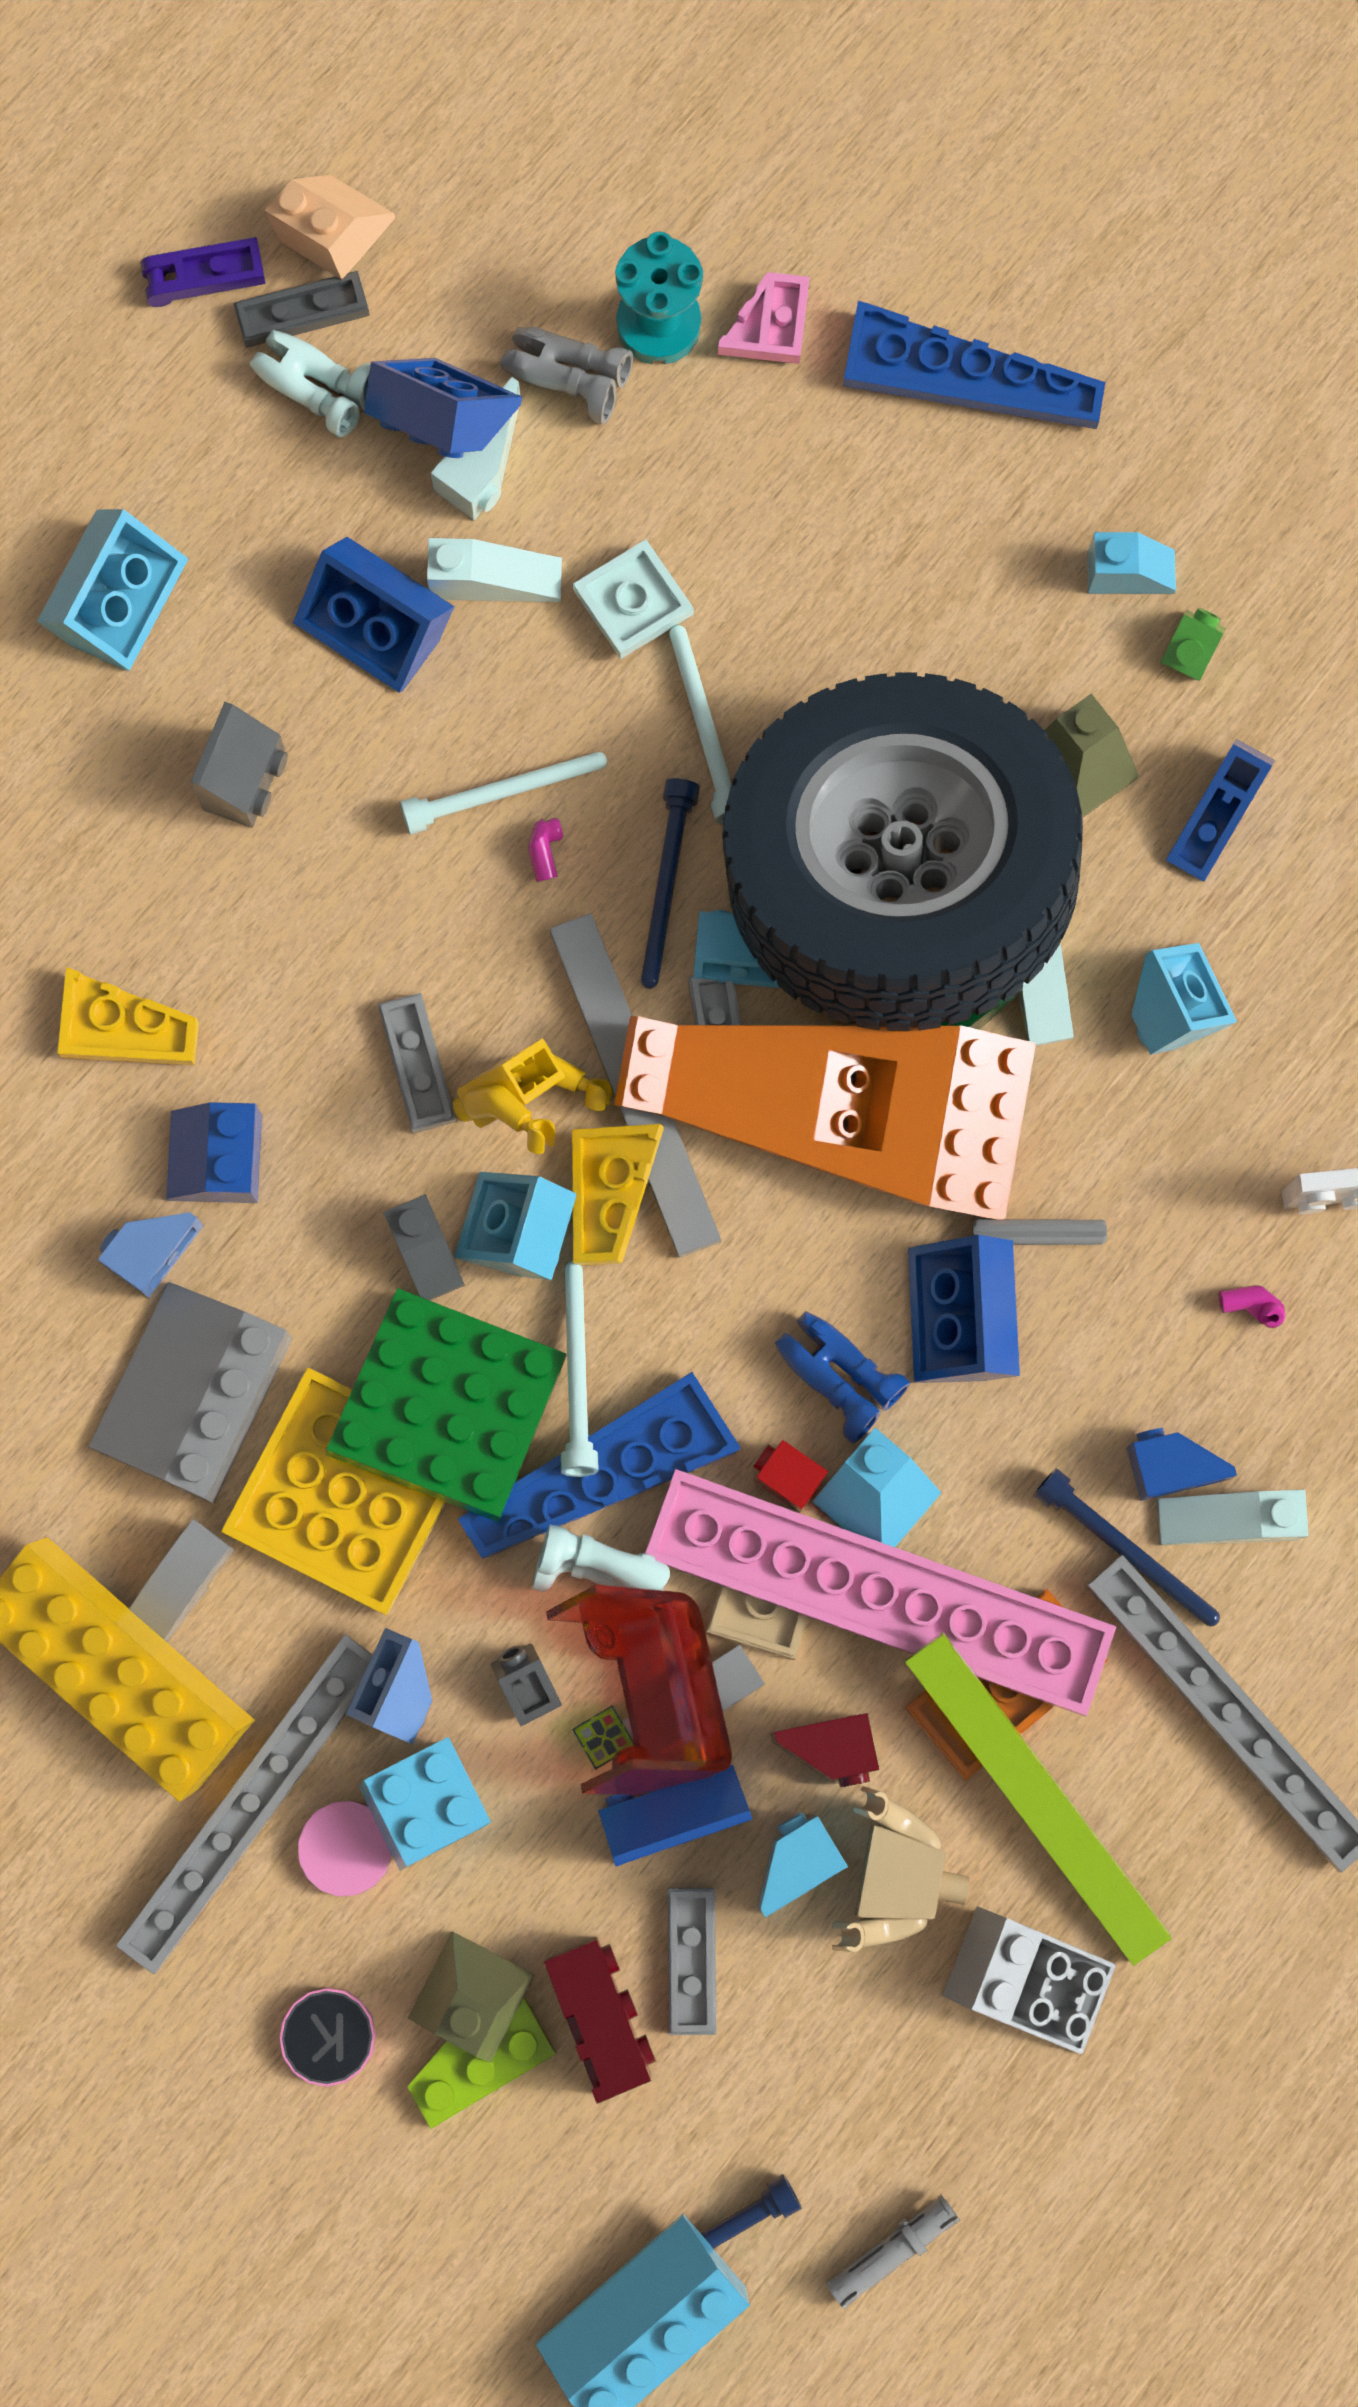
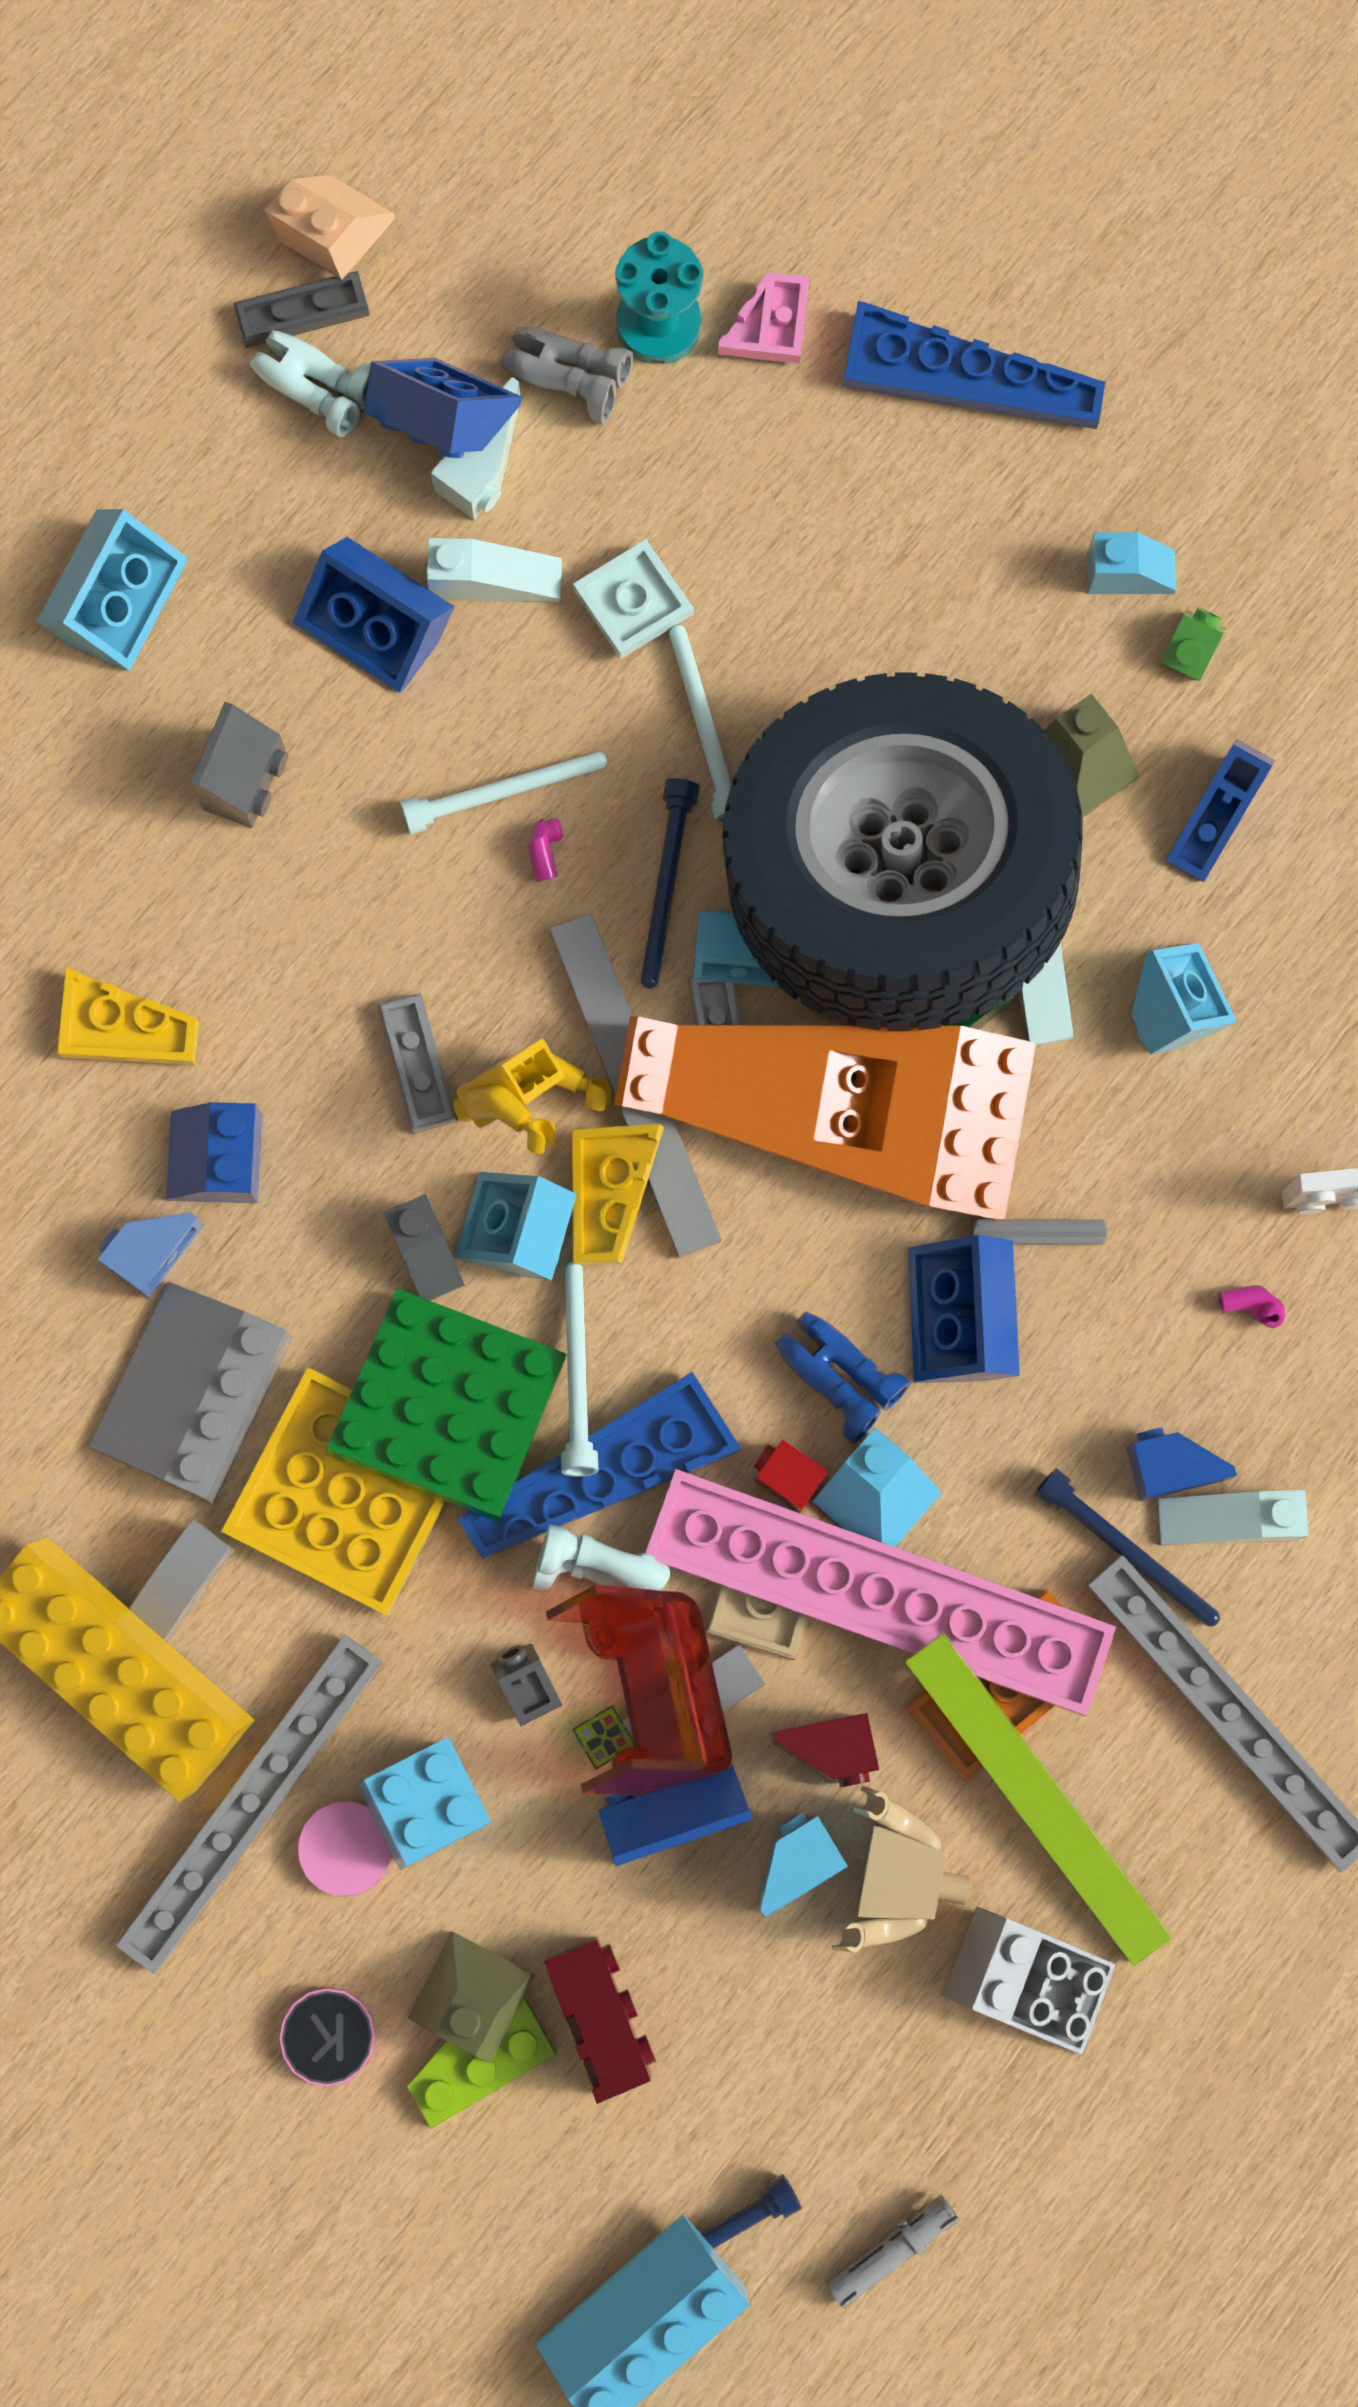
(202, 271): dark purple plate -> none
(393, 1688): medium blue slope -> none
(691, 1961): light grey tile -> none

